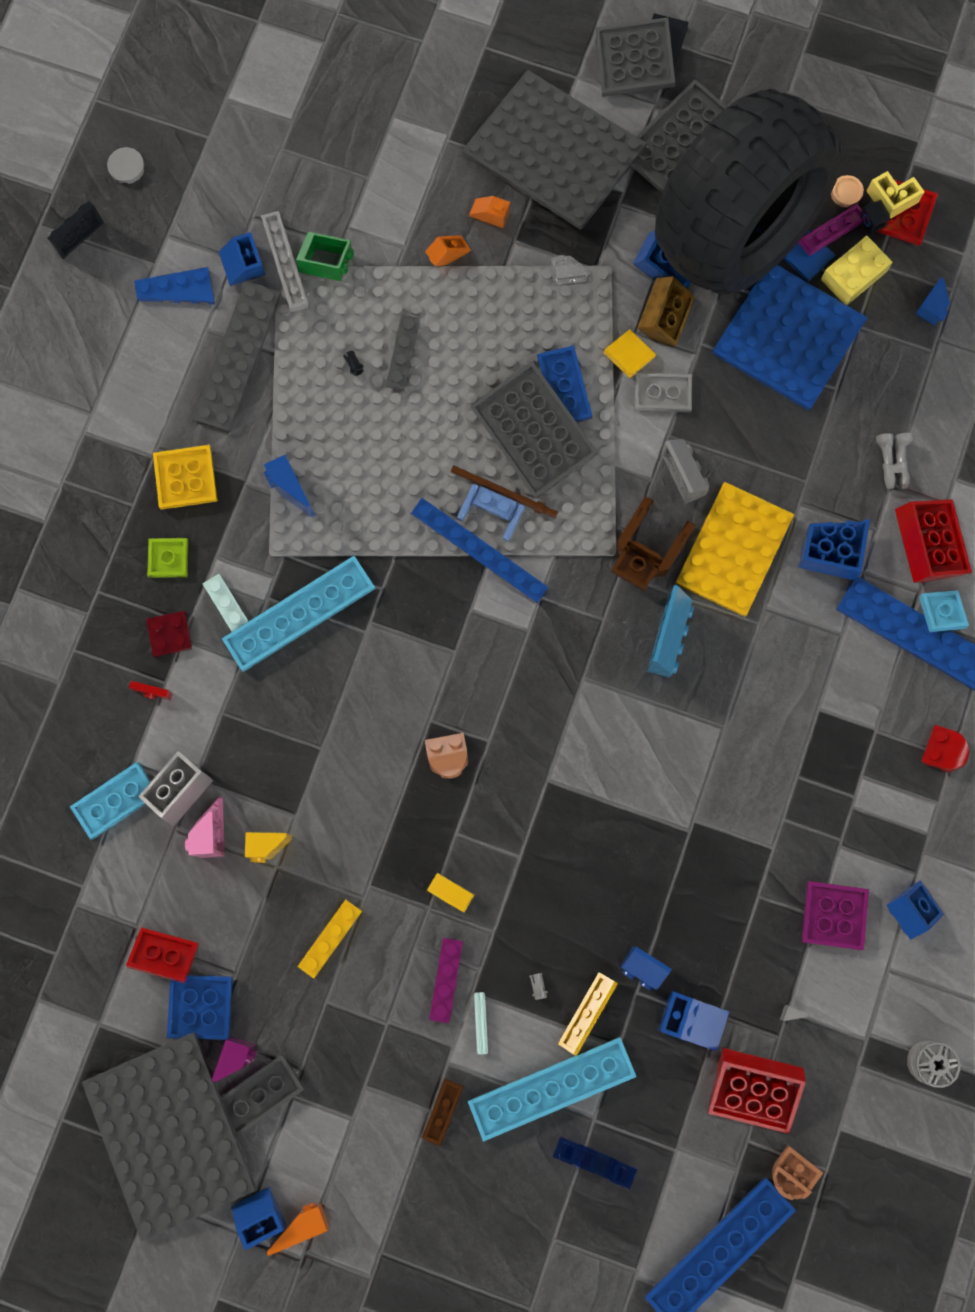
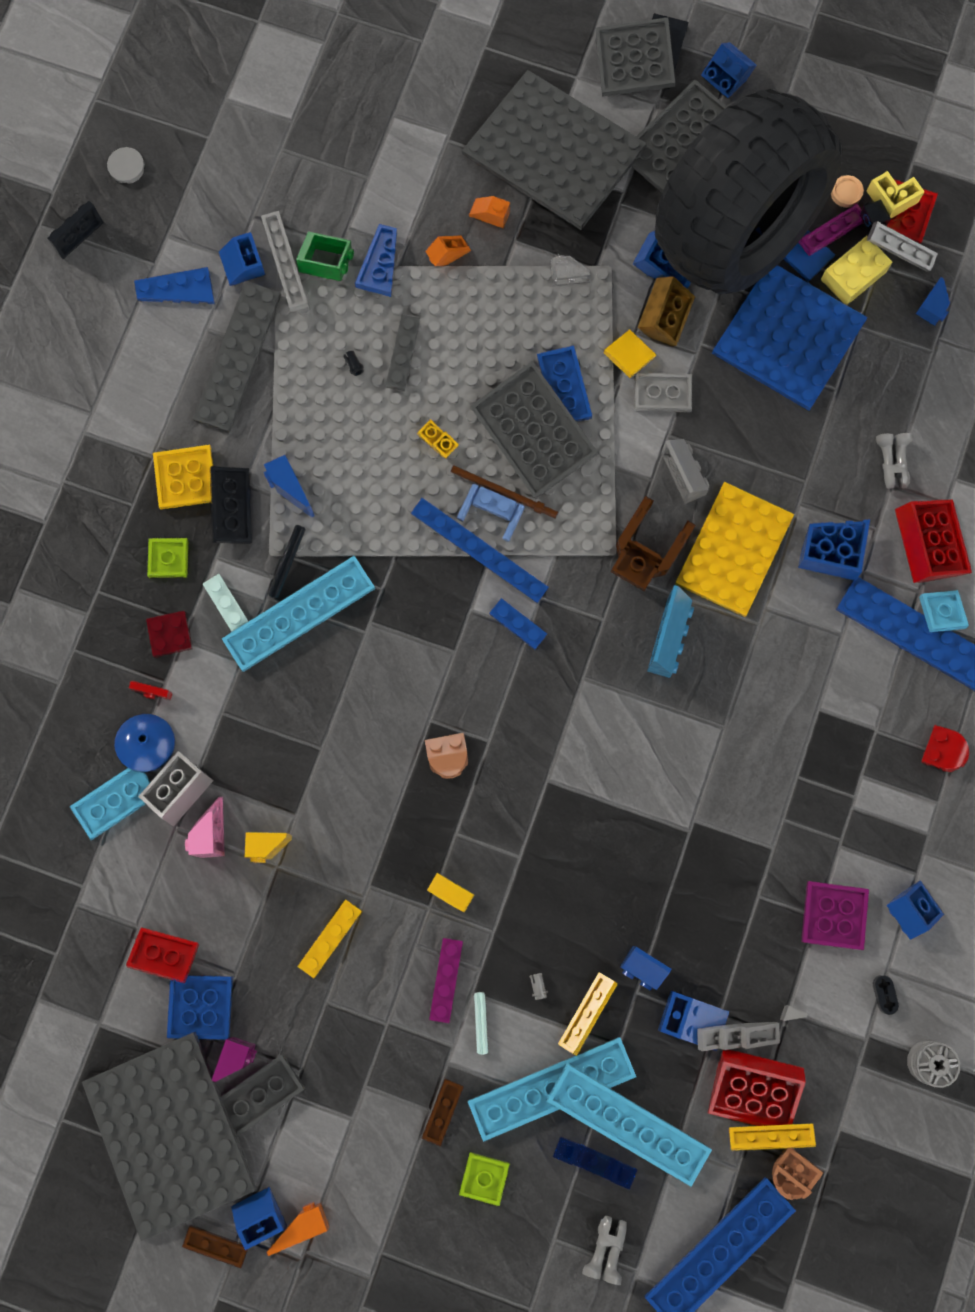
(152, 752): none -> blue dish
(215, 1246): none -> reddish brown tile
(230, 505): none -> black tile
(286, 561): none -> black axle
(378, 266): none -> blue wing
(437, 439): none -> yellow slope
(484, 1179): none -> lime tile
(518, 624): none -> blue plate
(605, 1240): none -> light grey piece
(629, 1124): none -> medium azure plate
(728, 69): none -> blue slope
(738, 1035): none -> light grey slope
(772, 1137): none -> yellow plate
(890, 993): none -> black beam
(902, 246): none -> light grey plate

